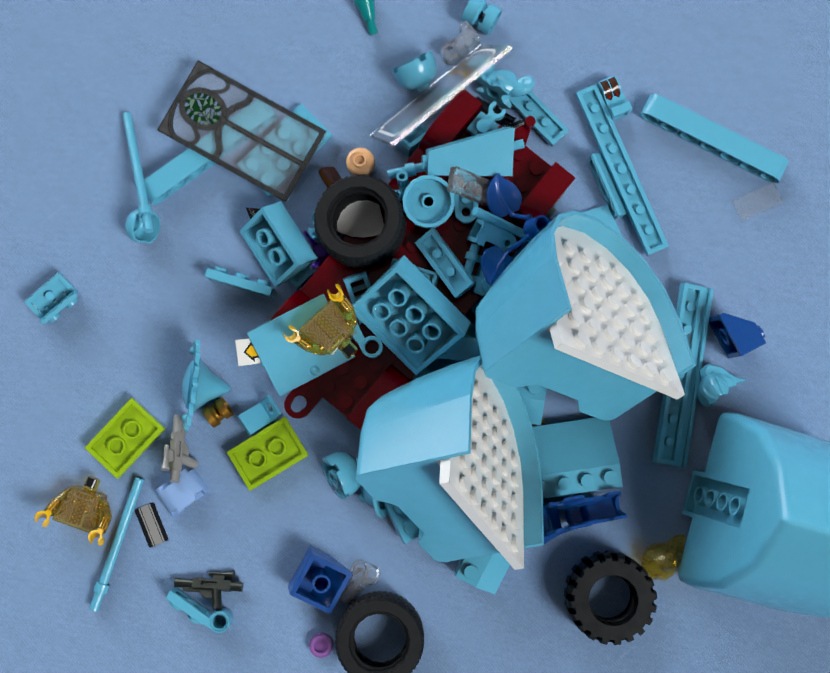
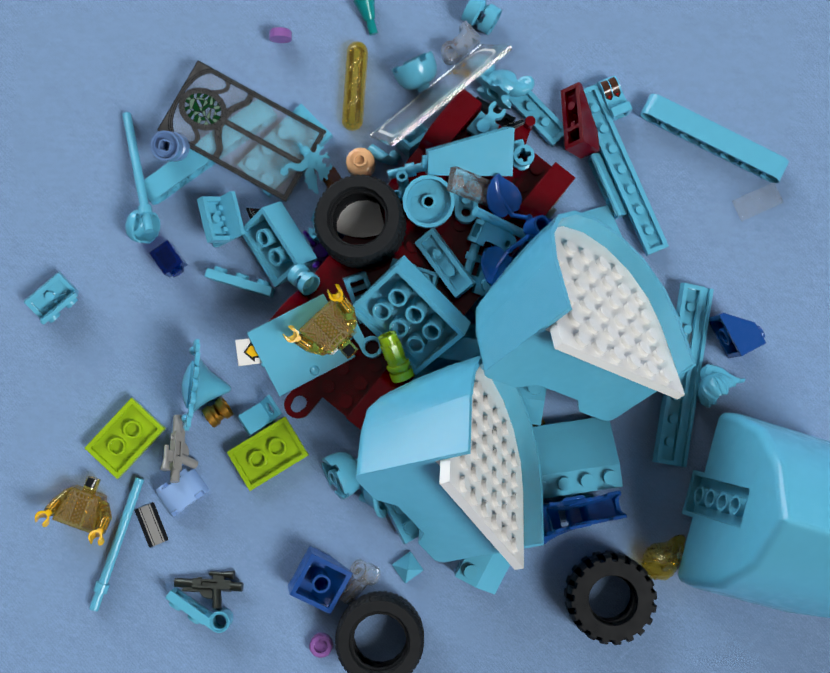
(168, 259): none -> clear blue brick
(169, 146): none -> medium blue wheel
(221, 218): none -> medium azure bracket
(280, 35): none -> medium lavender tile
(306, 281): none -> medium azure wheel
(313, 162): none -> medium azure piece
(354, 86): none -> clear yellow piece
(390, 159): none -> medium azure arm
(394, 354): none -> lime axle
(407, 567): none -> medium azure slope
(527, 152): none -> medium azure bush
(578, 123): none -> dark red slope

